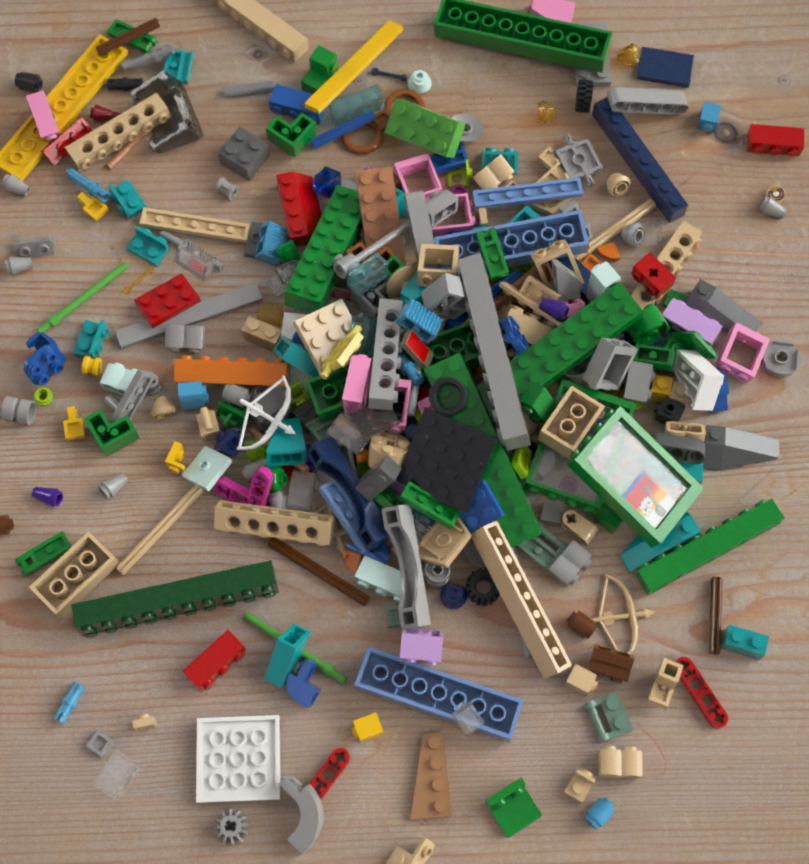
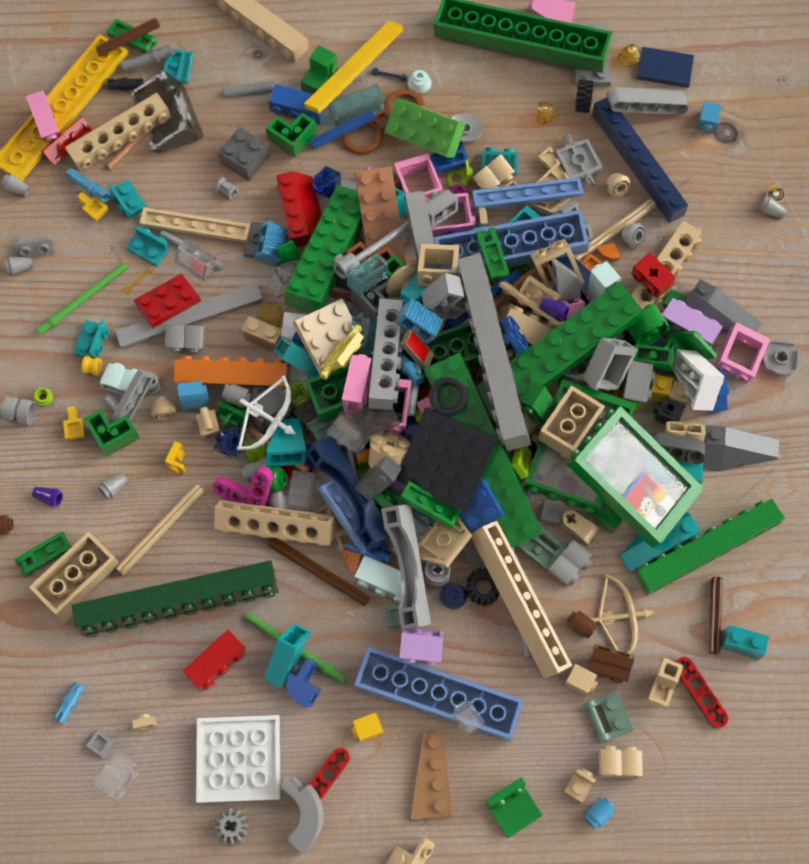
(28, 81): black brick -> none
(45, 361): blue piece -> none
(101, 114): dark red cone -> none
(207, 468): light aqua plate -> none
(775, 140): red brick -> none

